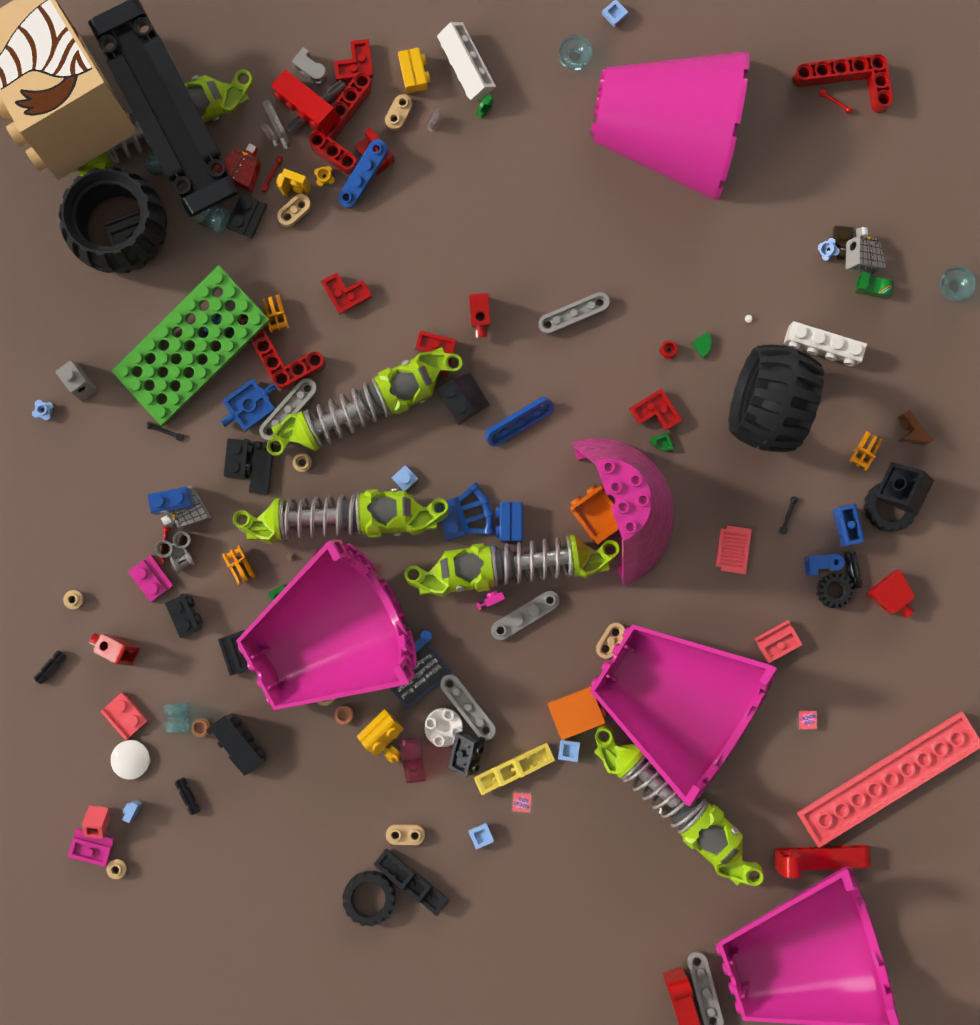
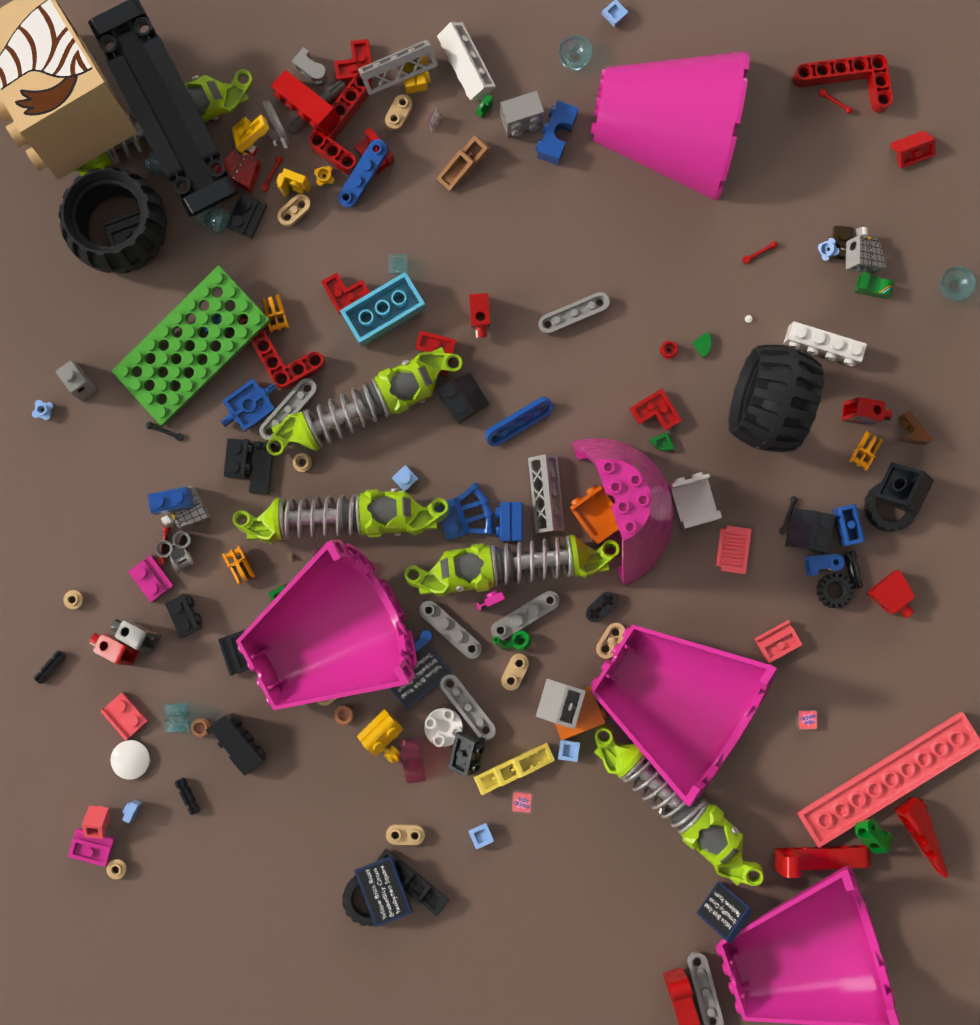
(135, 635): none -> dark grey torso
(247, 133): none -> yellow plate
(383, 309): none -> medium azure brick
(383, 891): none -> black tile
(395, 60): none -> light grey fence
(398, 264): none -> clear light blue plate
(450, 629): none -> light grey plate
(463, 163): none -> medium nougat slope
(514, 671): none -> tan plate
(515, 641): none -> green plate
(522, 114): none -> light grey brick
(549, 493): none -> light grey fence
(560, 703): none -> light grey slope
(562, 117): none -> blue arch
(604, 610): none -> black beam
(694, 500): none -> white panel
(725, 912): none -> black tile
(746, 259): none -> red hinge
(810, 530): none -> black slope
(865, 411): none -> red torso
(873, 836): none -> green leg
(914, 148): none -> red panel
(919, 825): none -> red wedge

